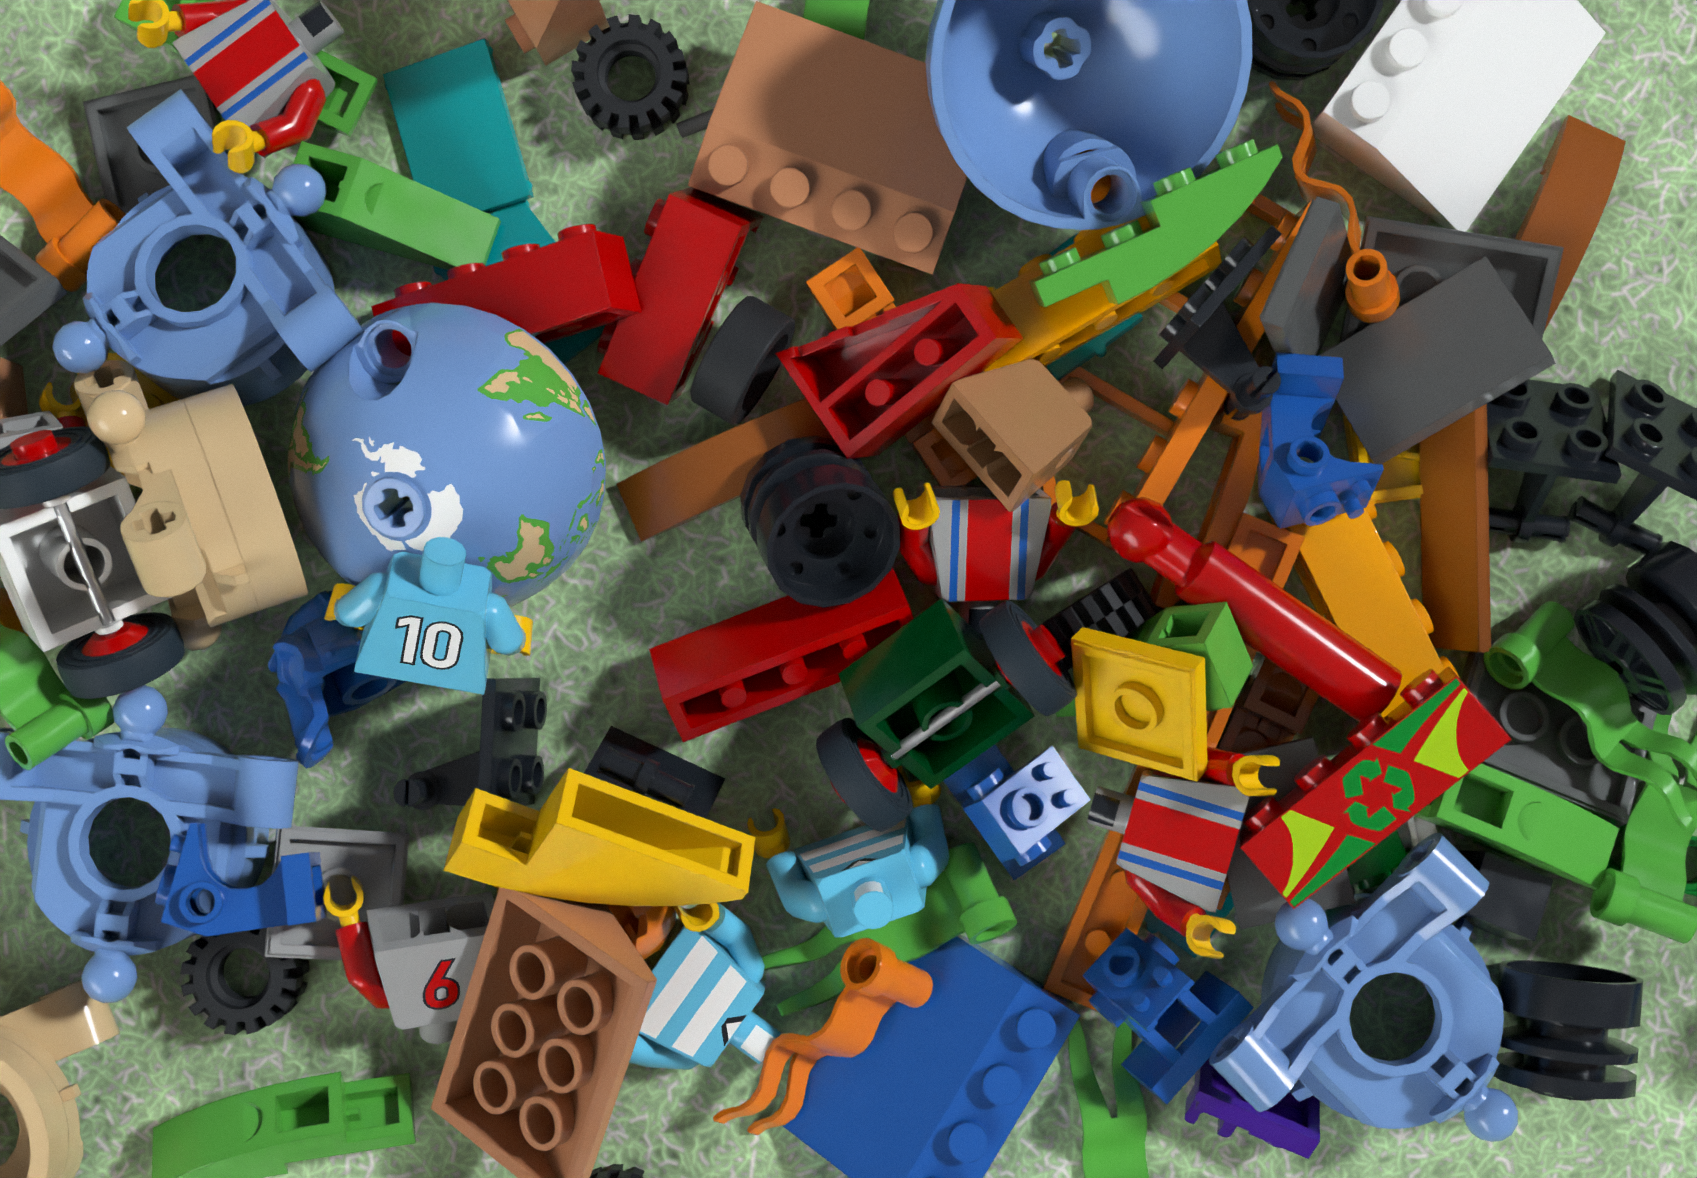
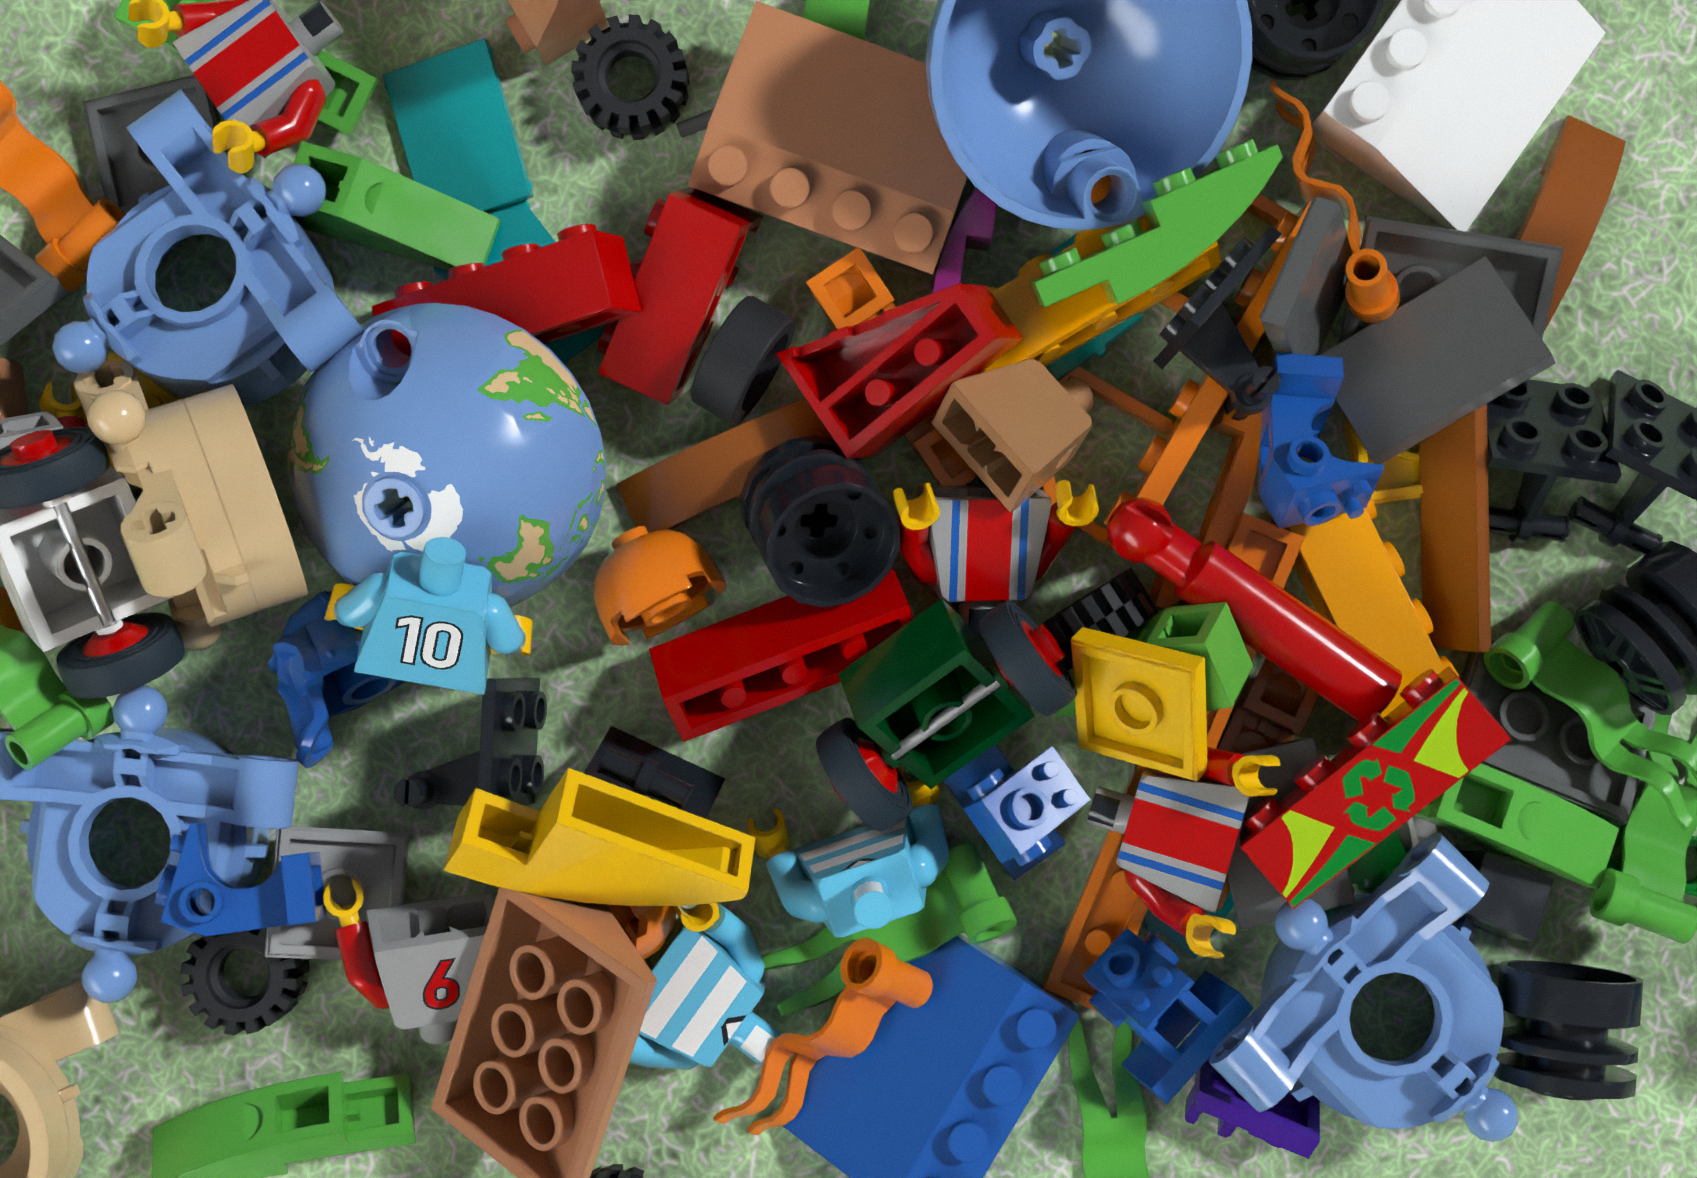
(653, 583): none -> orange cylinder
(971, 230): none -> magenta slope

